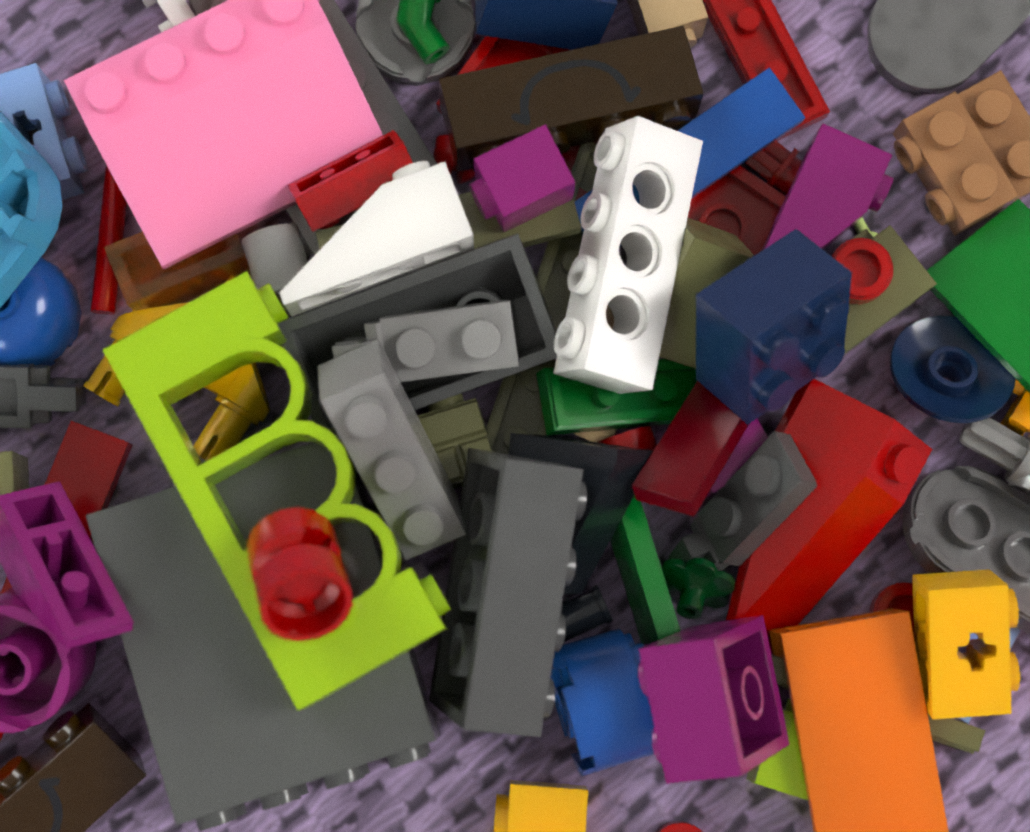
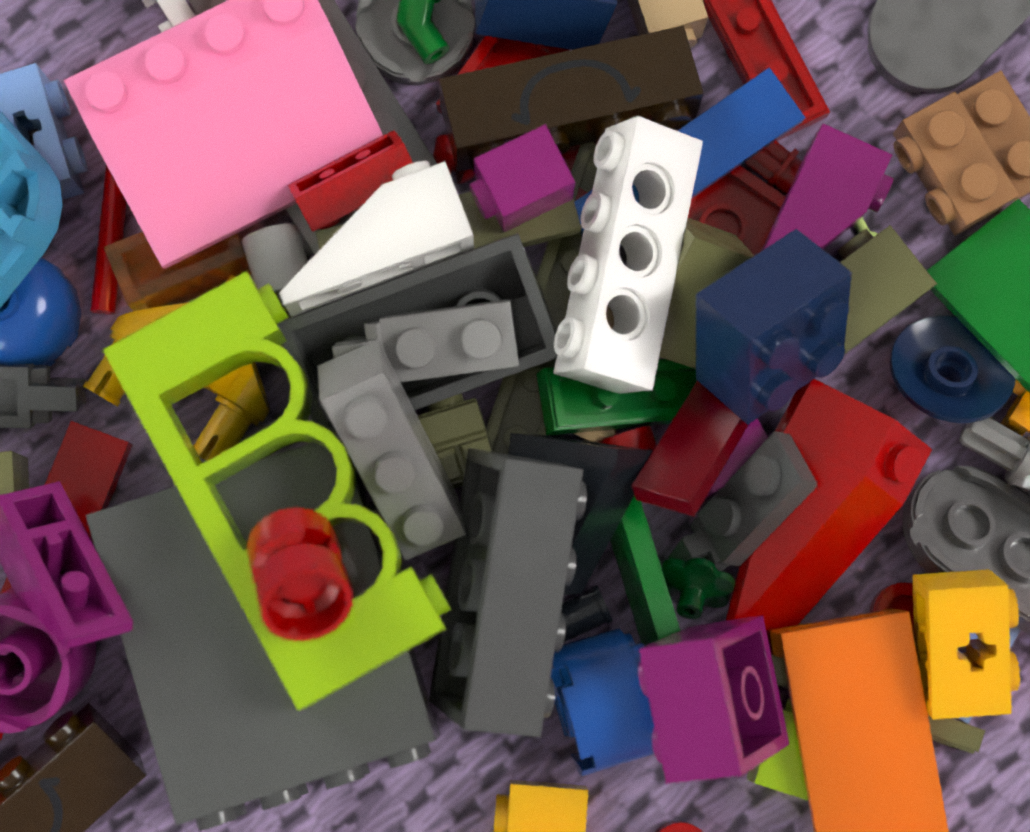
(869, 266): red tile -> none

